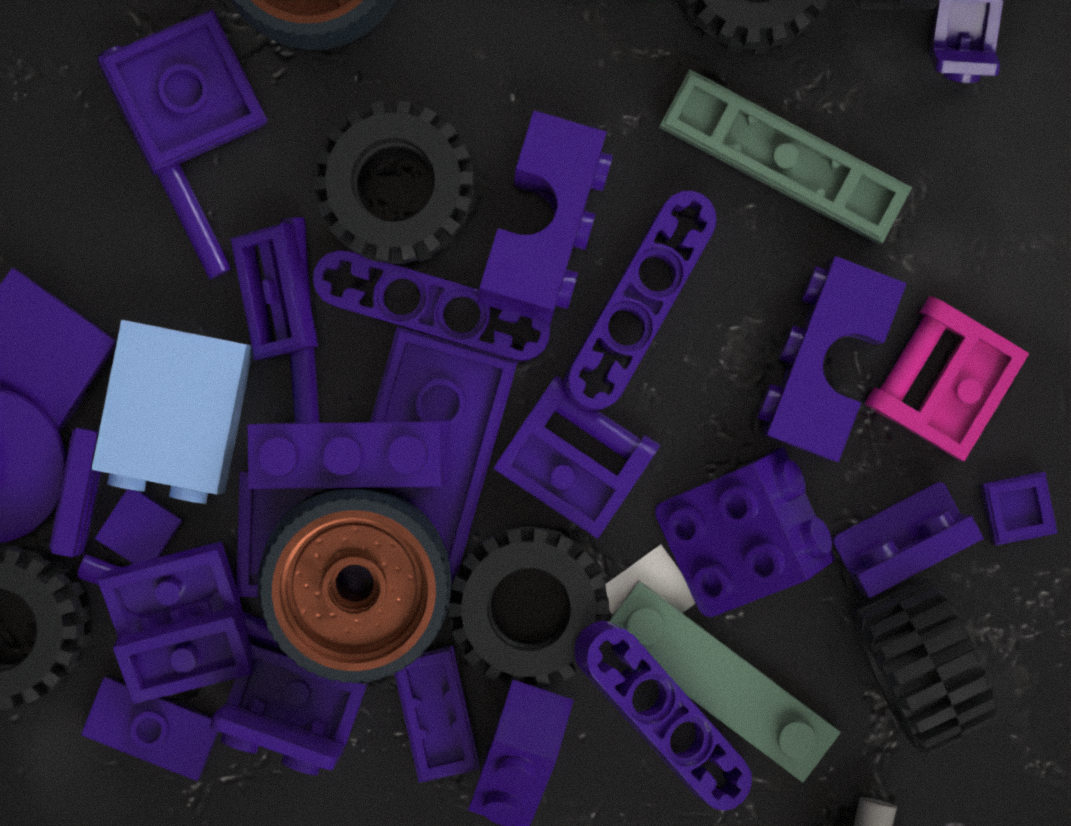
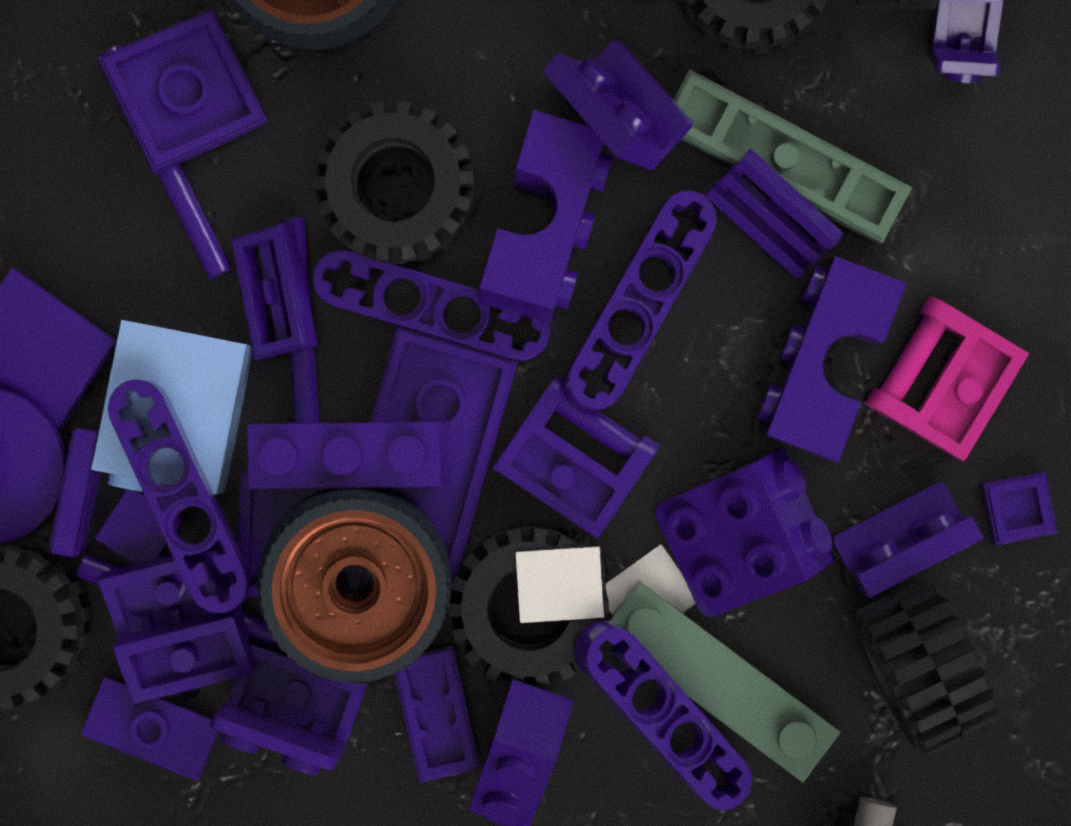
(171, 500): none -> dark purple beam
(559, 584): none -> white sticker
(621, 104): none -> dark purple bracket
(767, 219): none -> dark purple tile

